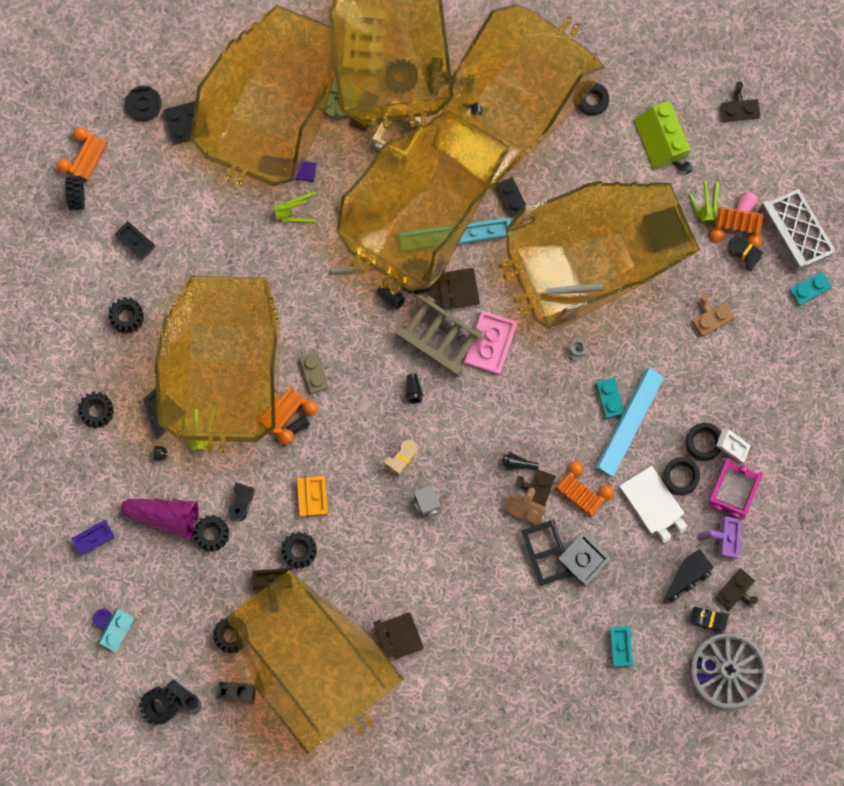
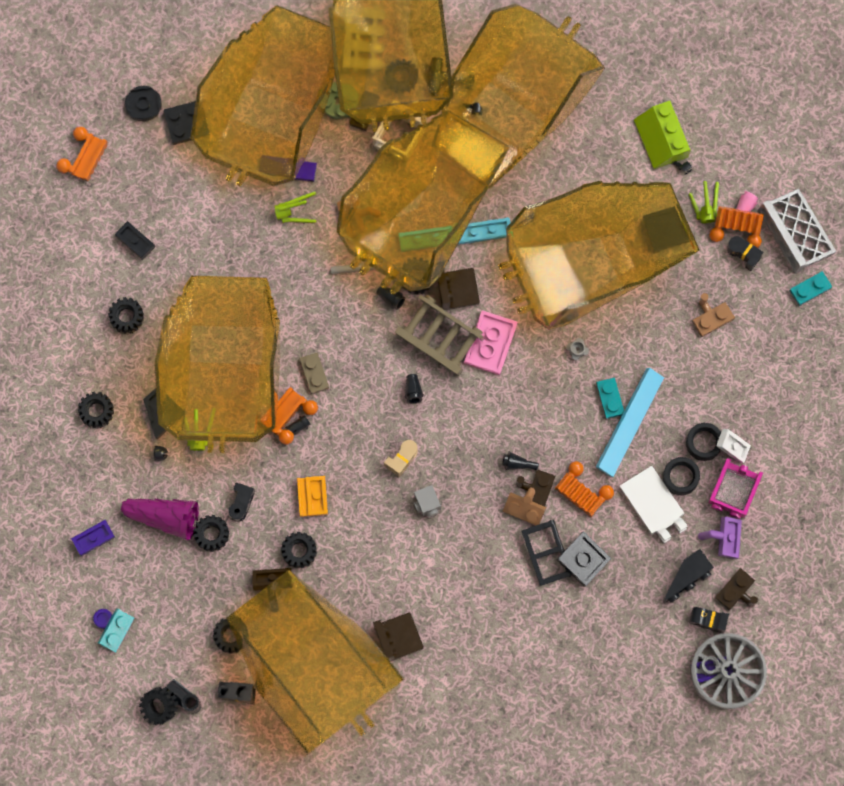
(75, 192): black tyre -> none
(510, 196): black plate -> none
(574, 289): light grey bar -> none
(593, 110): black tyre -> none
(621, 646): teal plate -> none
(740, 108): dark brown plate -> none

